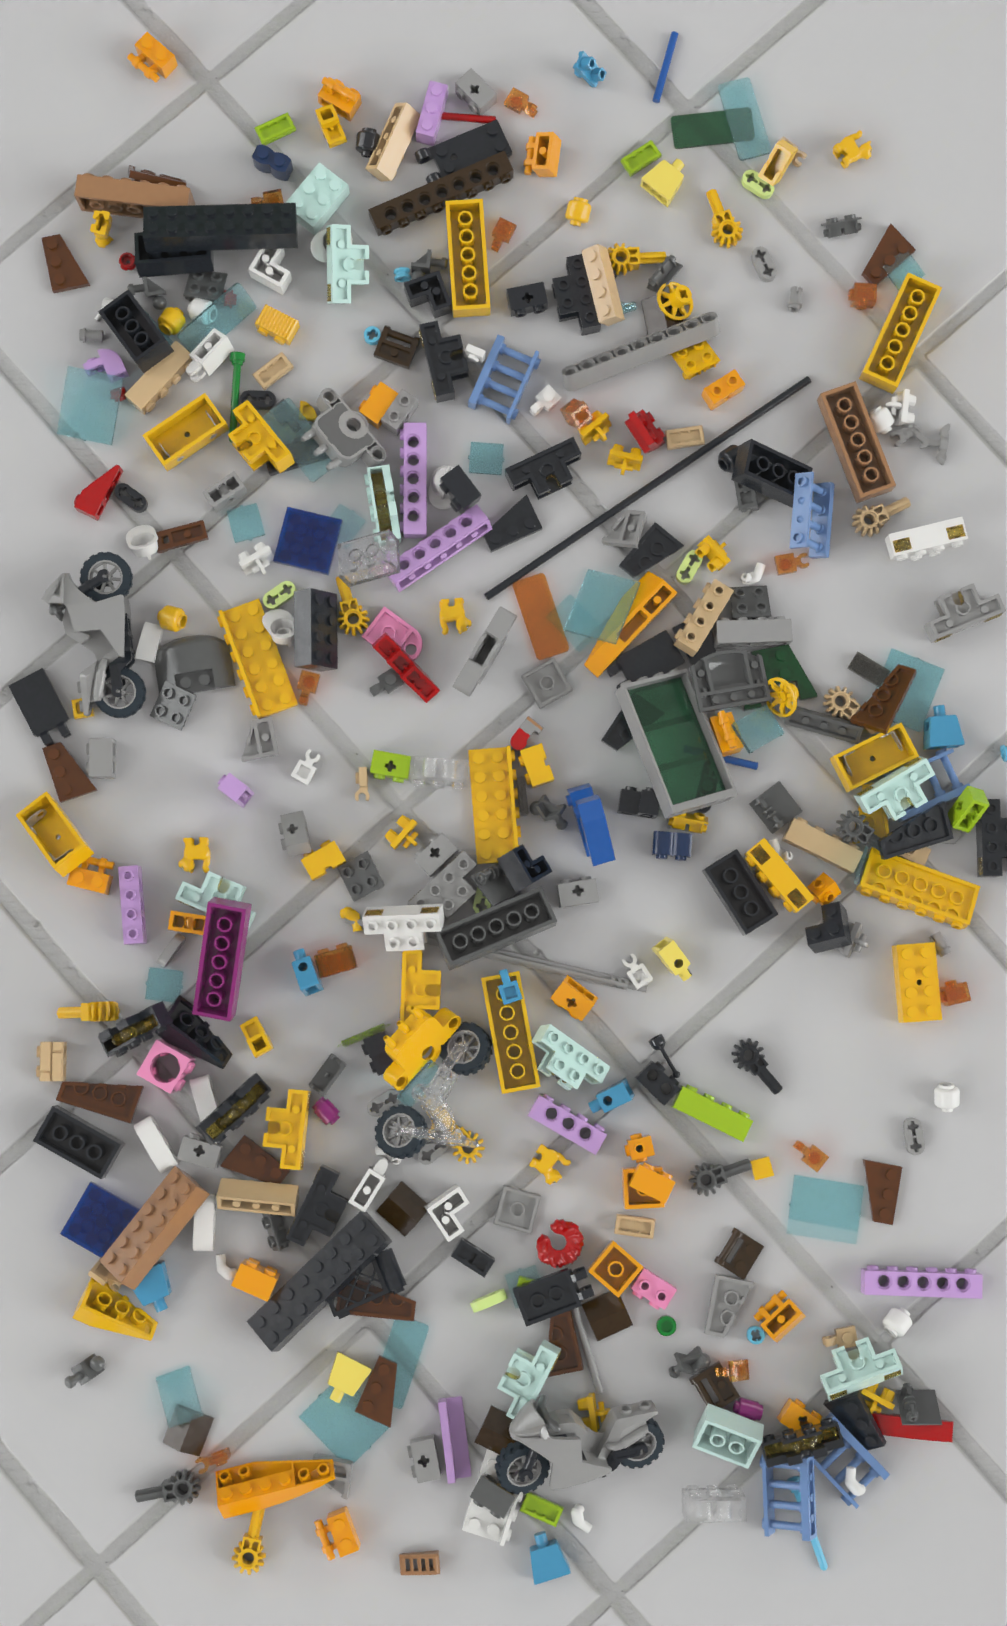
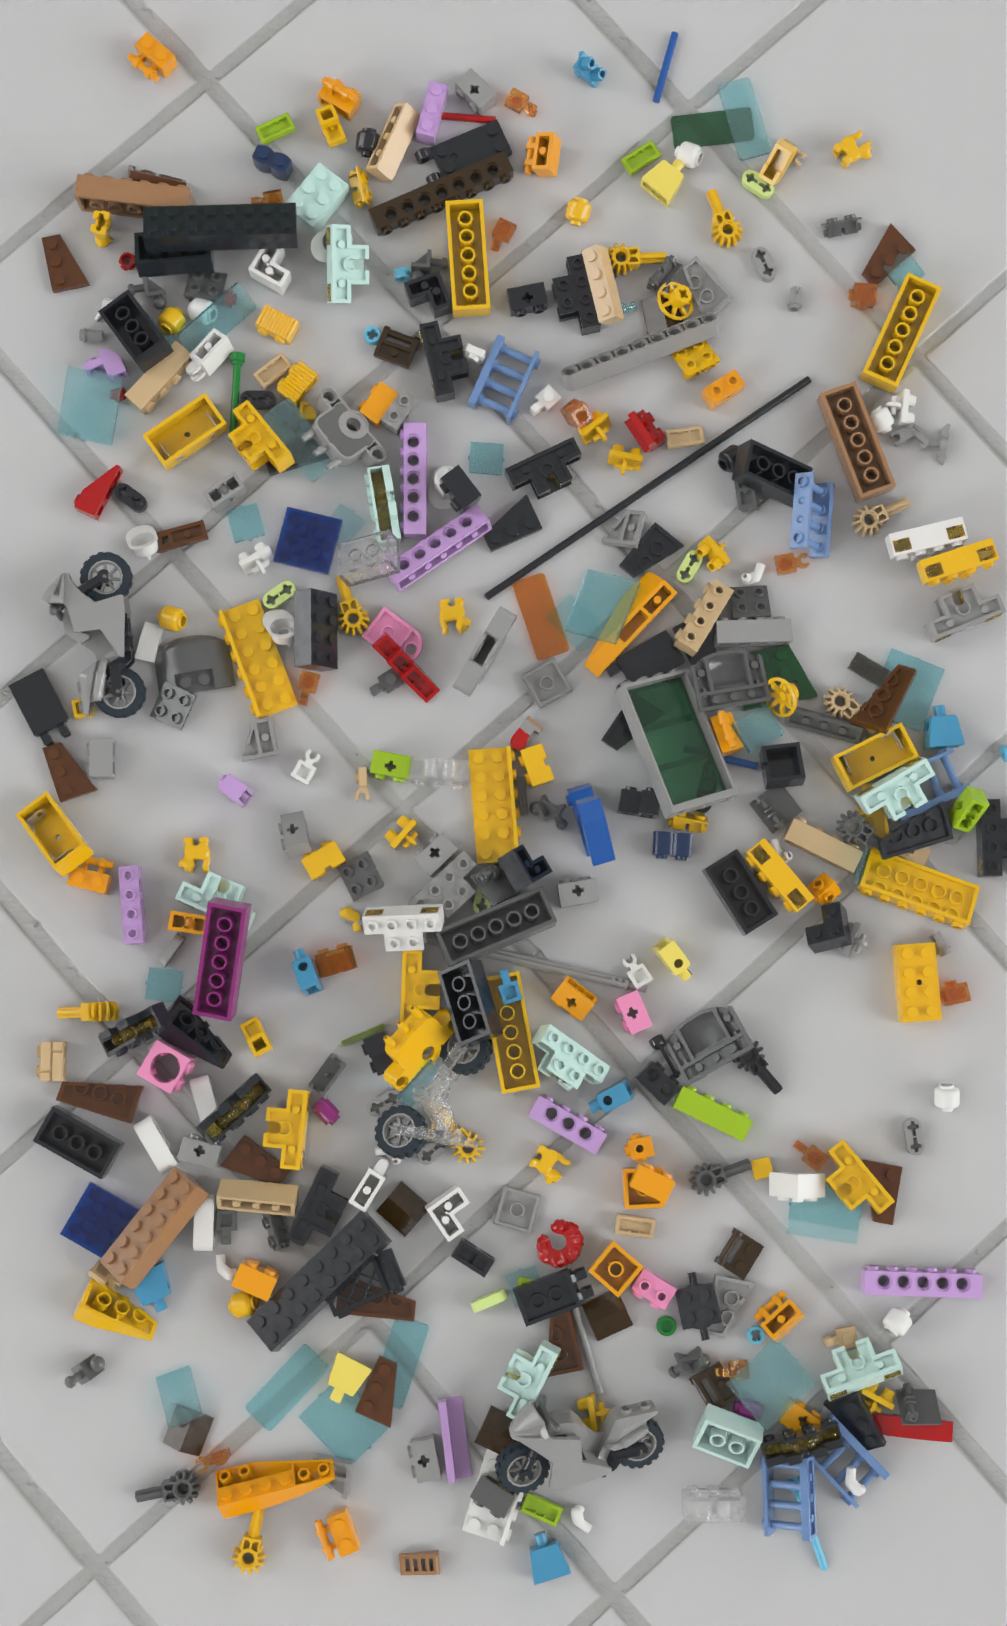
(226, 1222): none -> dark grey plate
(243, 1304): none -> yellow head
(287, 1387): none -> clear light blue piece
(297, 383): none -> yellow brick
(359, 179): none -> yellow hinge
(470, 1003): none -> black brick
(633, 1001): none -> bright pink brick
(689, 154): none -> white head
(698, 1306): none -> black plate
(705, 287): none -> light grey wing
(708, 1042): none -> dark grey slope
(771, 1384): none -> clear light blue piece
(782, 765): none -> black piece
(797, 1186): none -> white brick
(854, 1181): none -> yellow piece
(957, 563): none -> yellow piece

